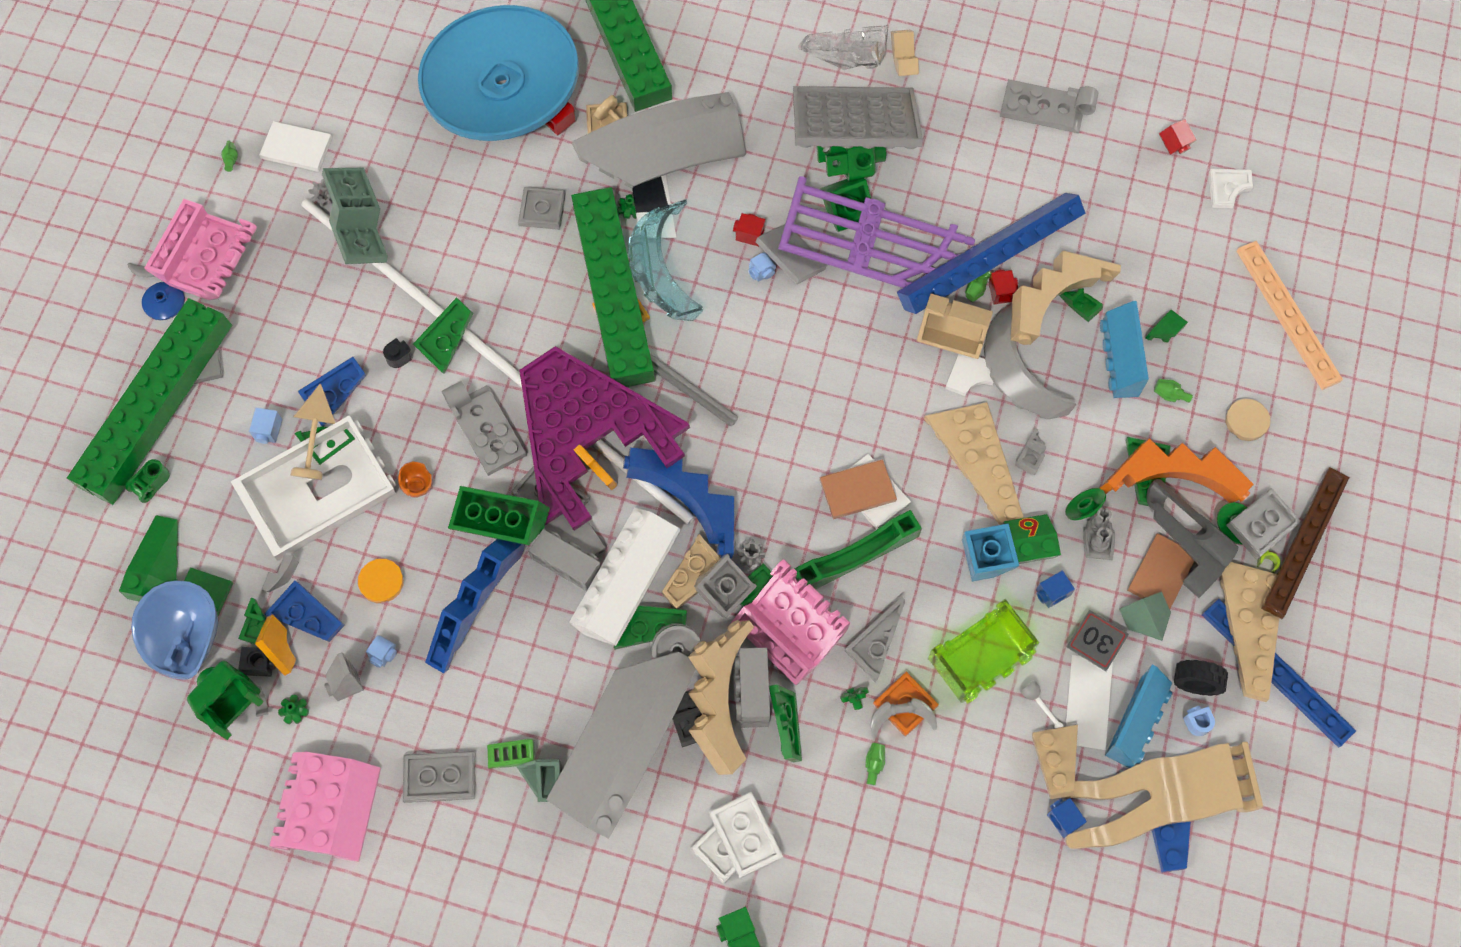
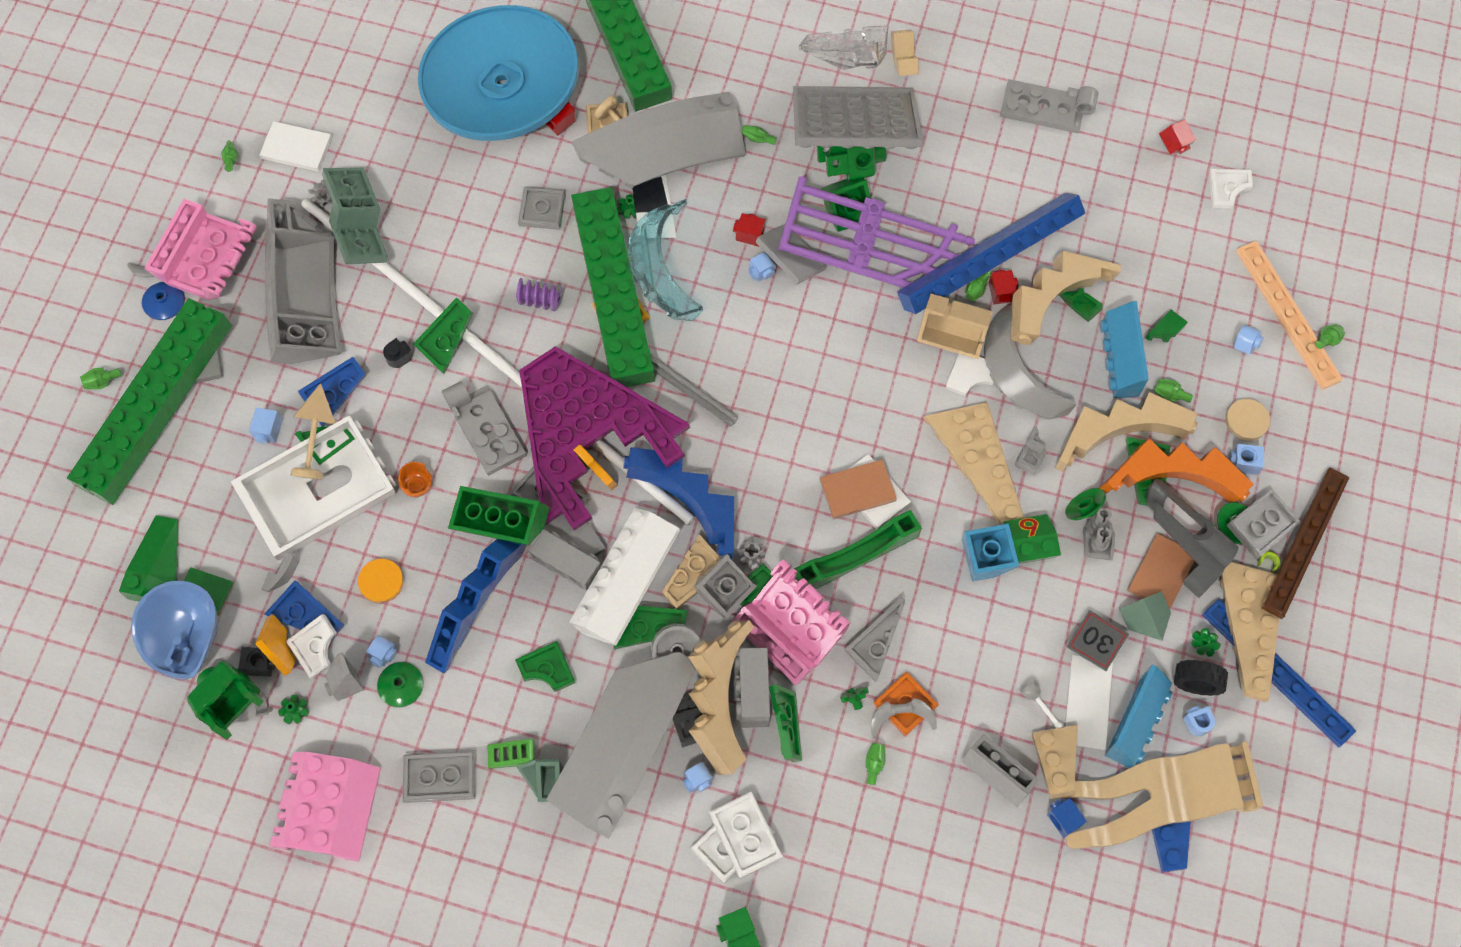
(98, 378): none -> bright green piece
(147, 481): green piece -> none
(253, 623): green slope -> none
(299, 287): none -> light grey slope
(312, 644): none -> white tile
(404, 694): none -> green dish
(538, 296): none -> medium lavender piece
(547, 666): none -> green tile
(697, 778): none -> light blue plate
(757, 135): none -> bright green piece
(984, 653): clear neon green windscreen -> none
(1000, 770): none -> light grey brick
(1054, 589): blue brick -> none
(1154, 416): none -> tan arch
(1206, 642): none -> green plant
(1248, 339): none -> light blue plate
(1253, 453): none -> light blue brick
(1330, 335): none -> bright green piece

